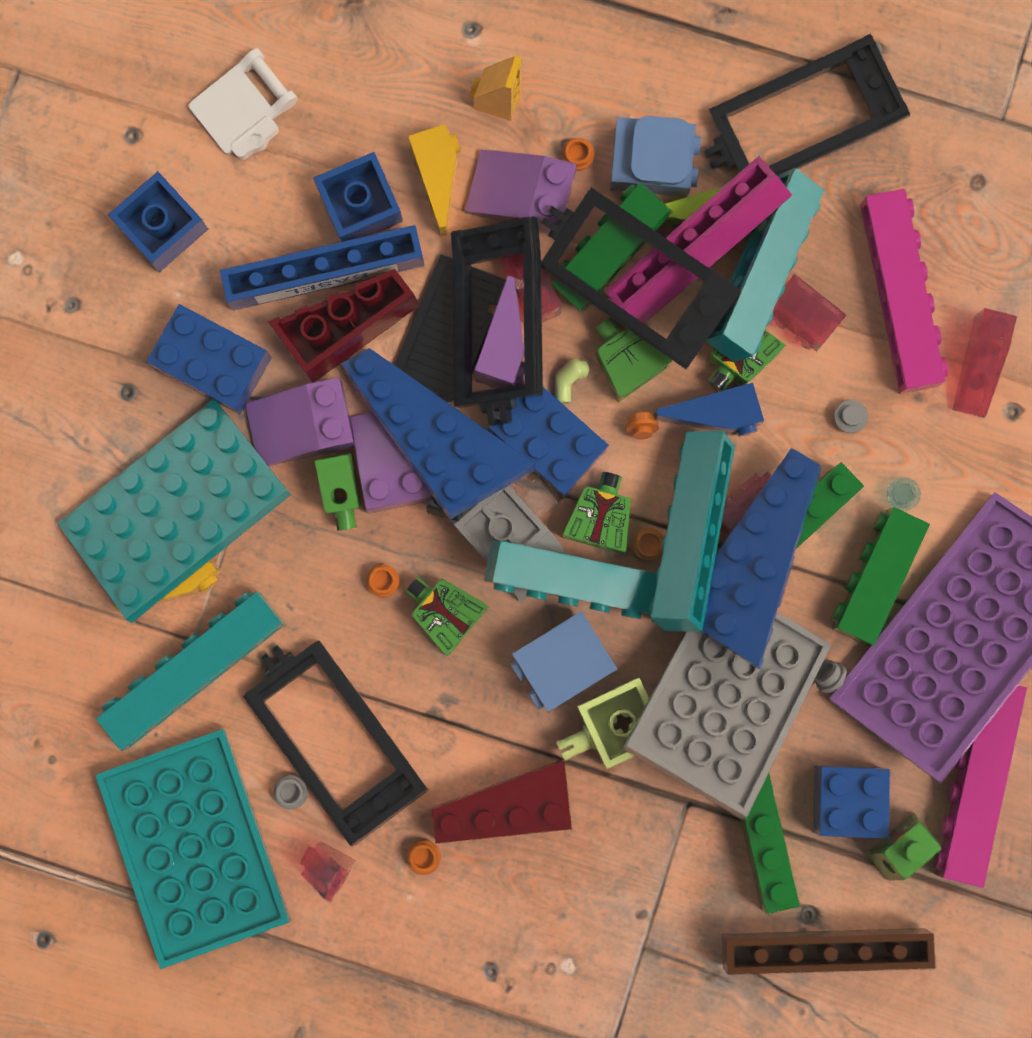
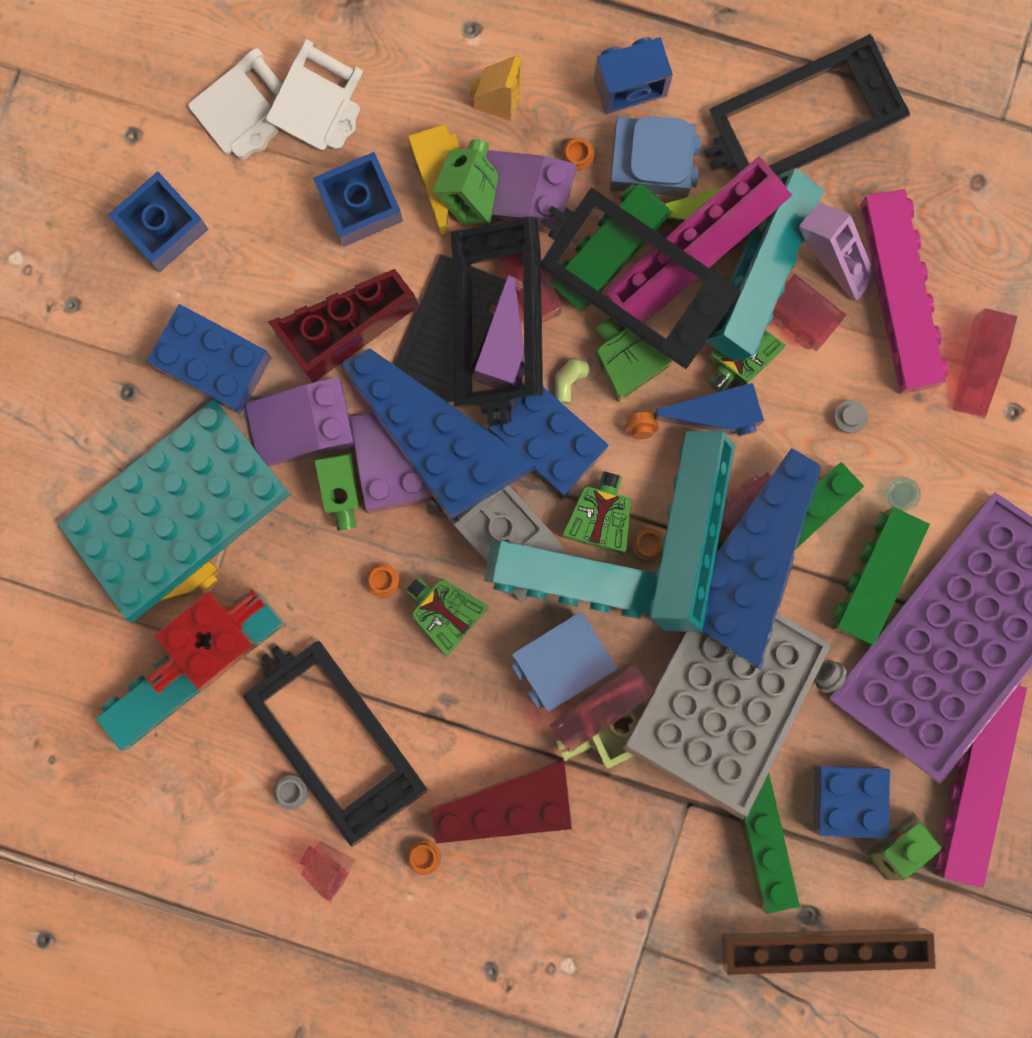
(183, 641): none -> red brick
(192, 848): teal plate -> none
(314, 106): none -> white piece
(321, 268): blue brick -> none
(468, 184): none -> bright green torso
(602, 708): none -> clear pink slope
(632, 74): none -> blue brick
(838, 247): none -> lavender slope

